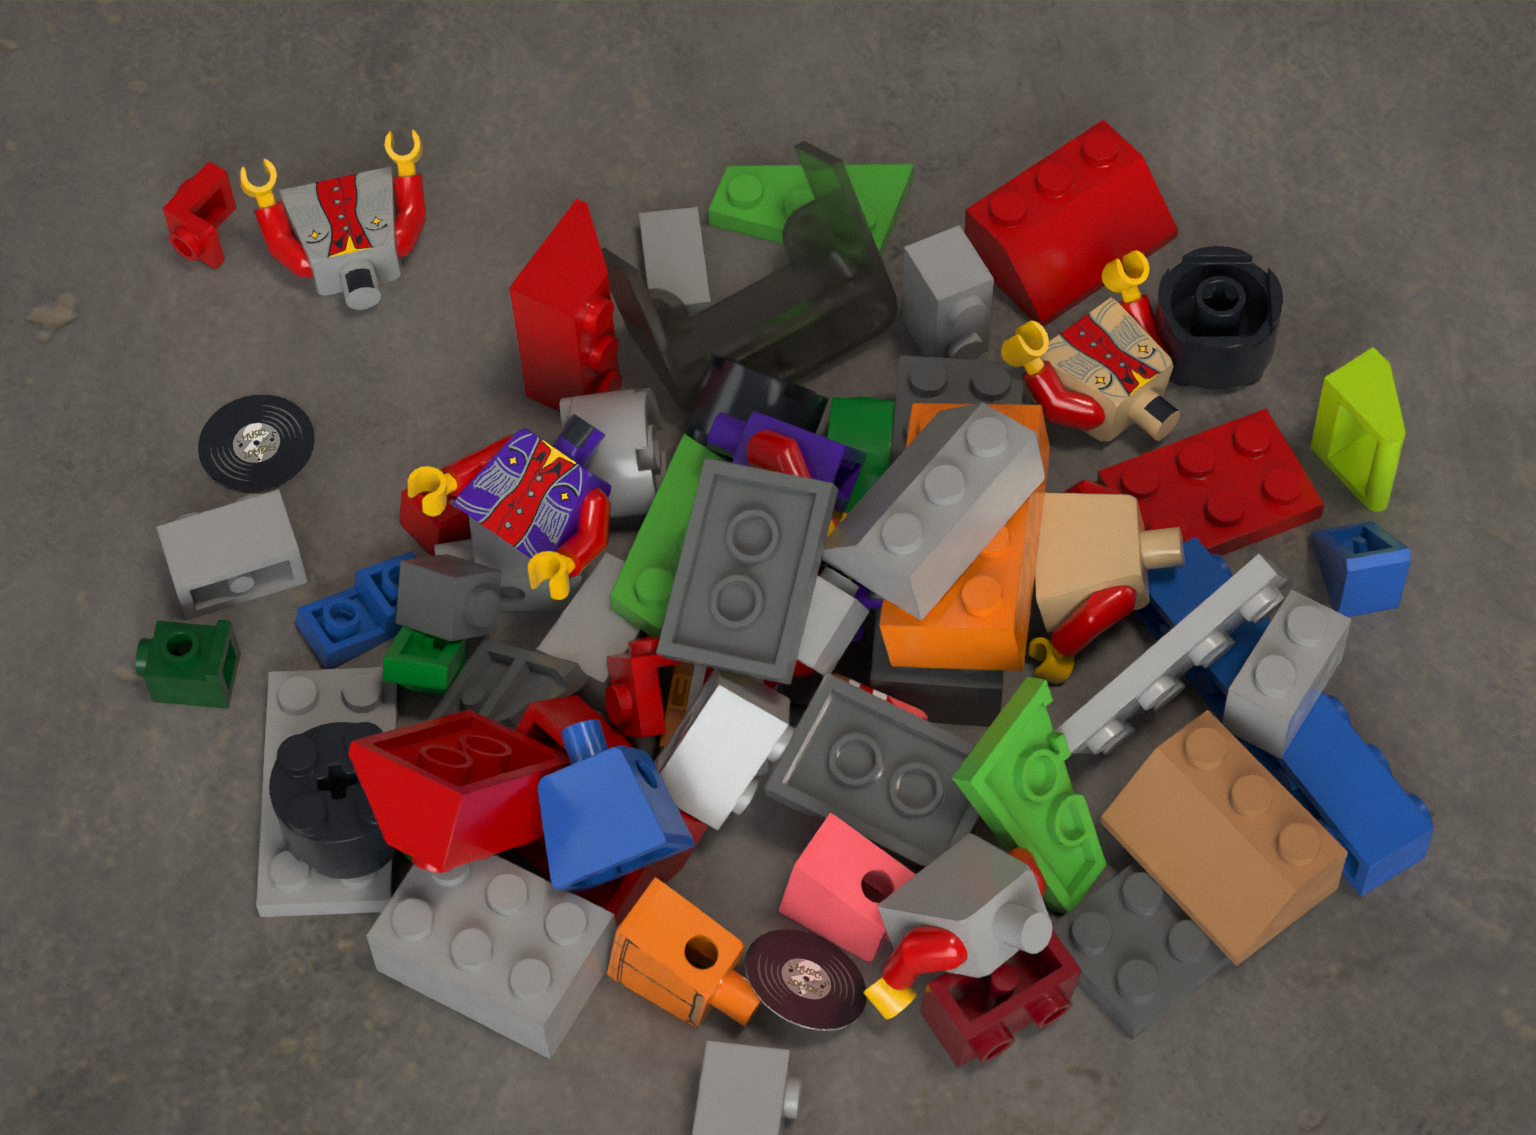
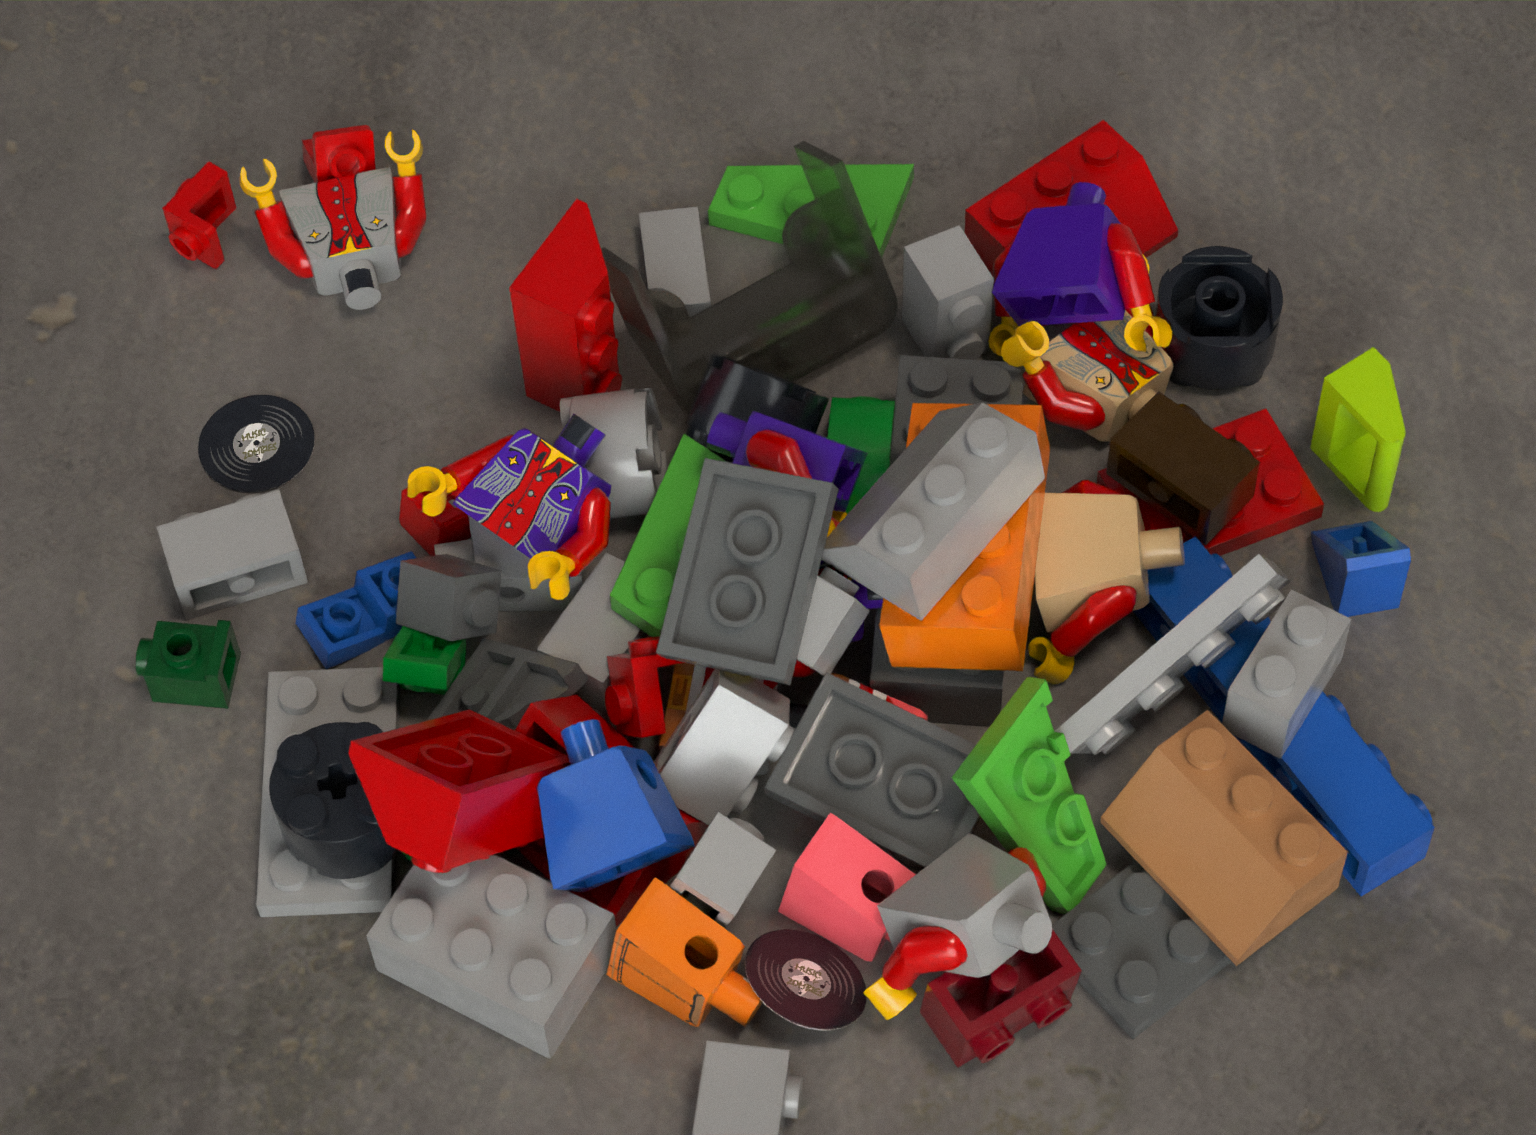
(339, 152): none -> red bracket
(723, 868): none -> light grey brick
(1074, 269): none -> dark purple torso
(1182, 467): none -> dark brown brick

